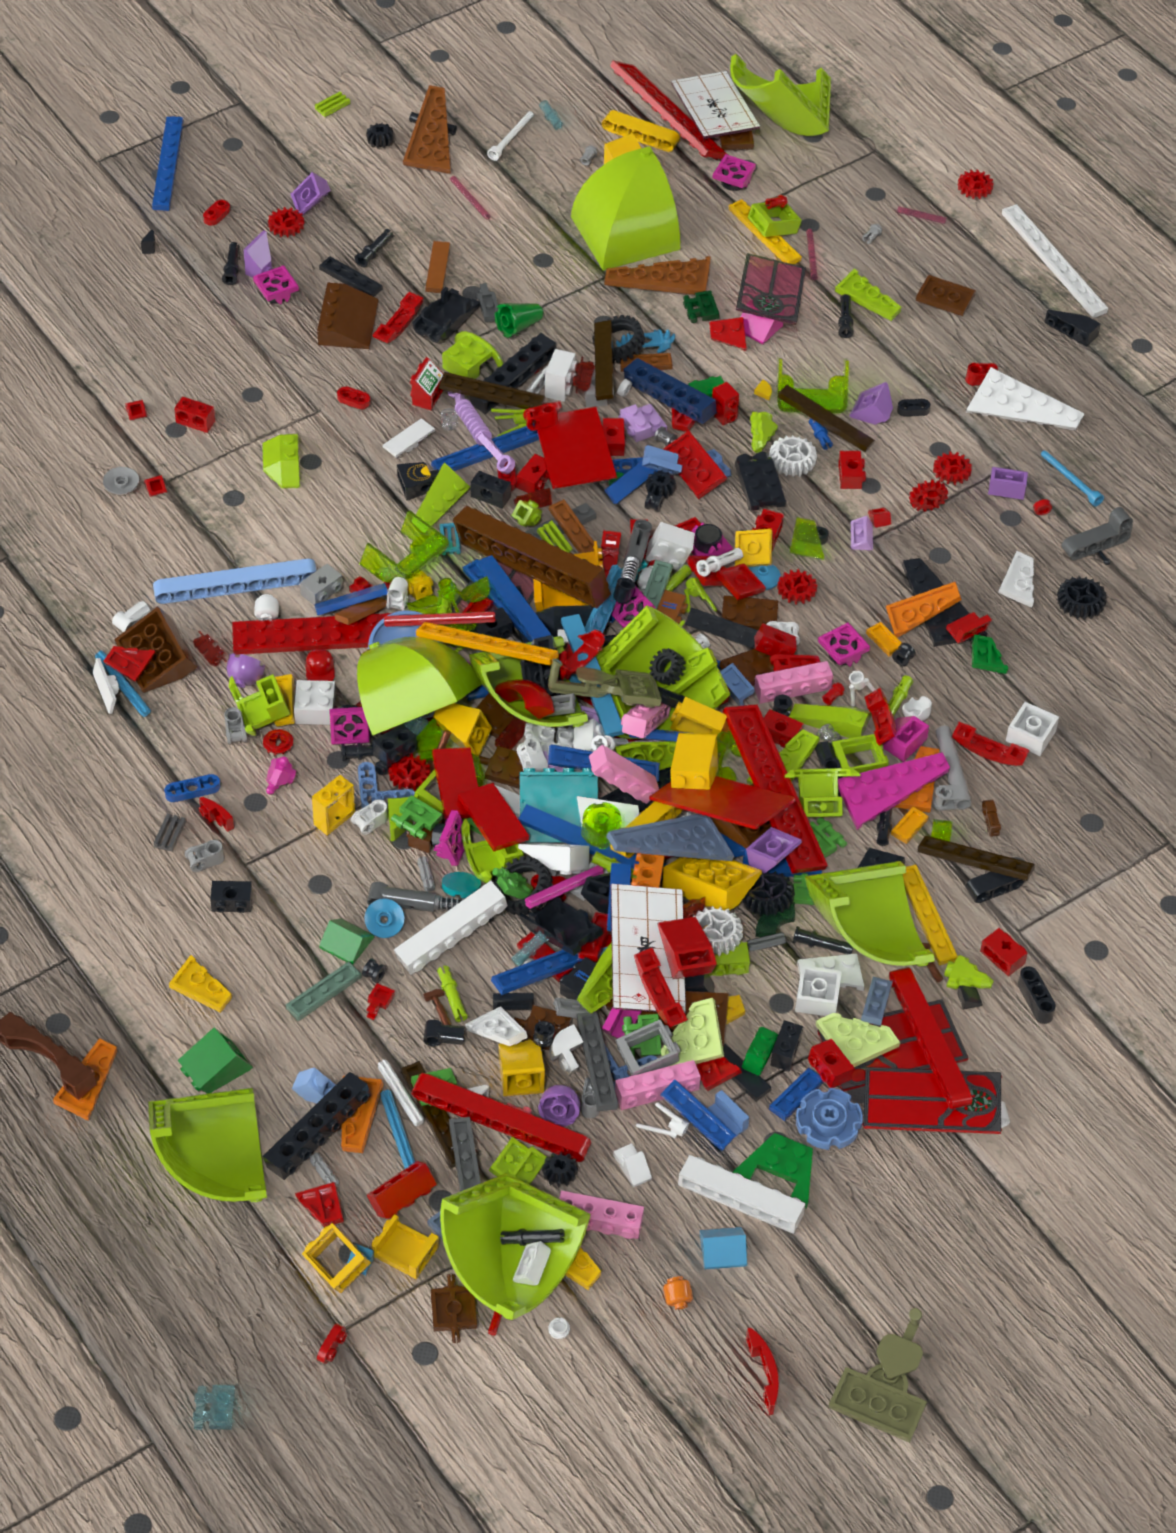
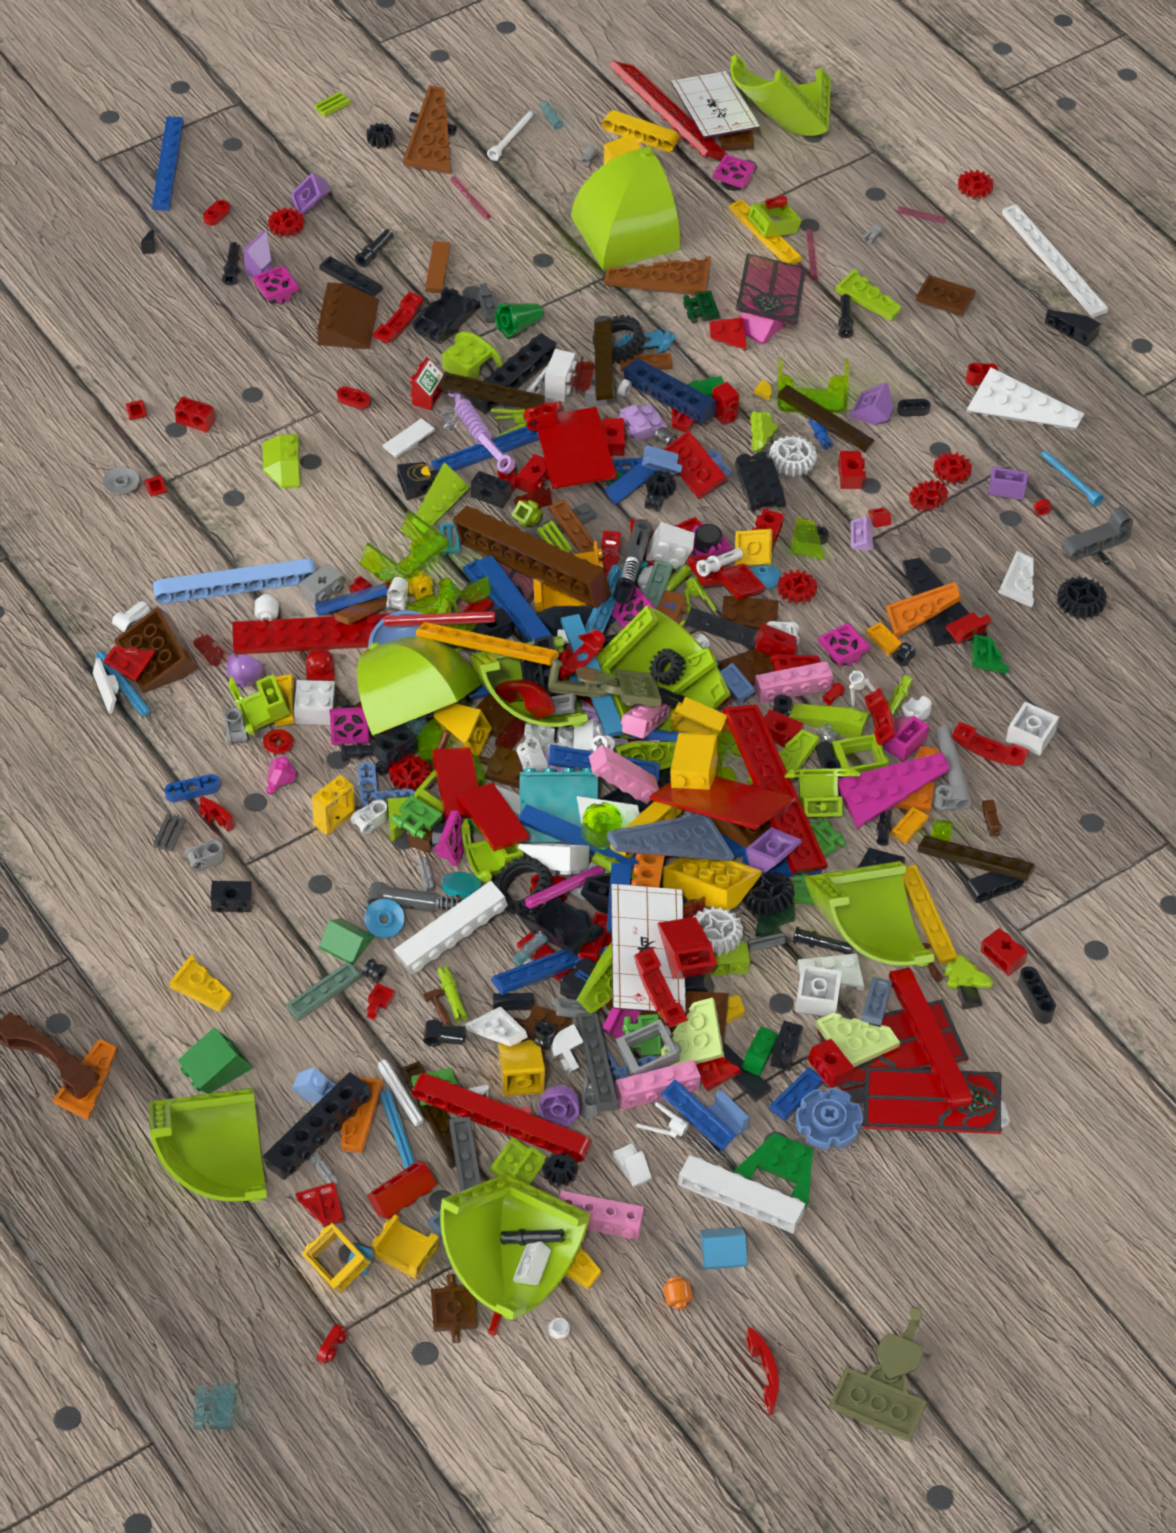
(512, 883): bright green plate -> none

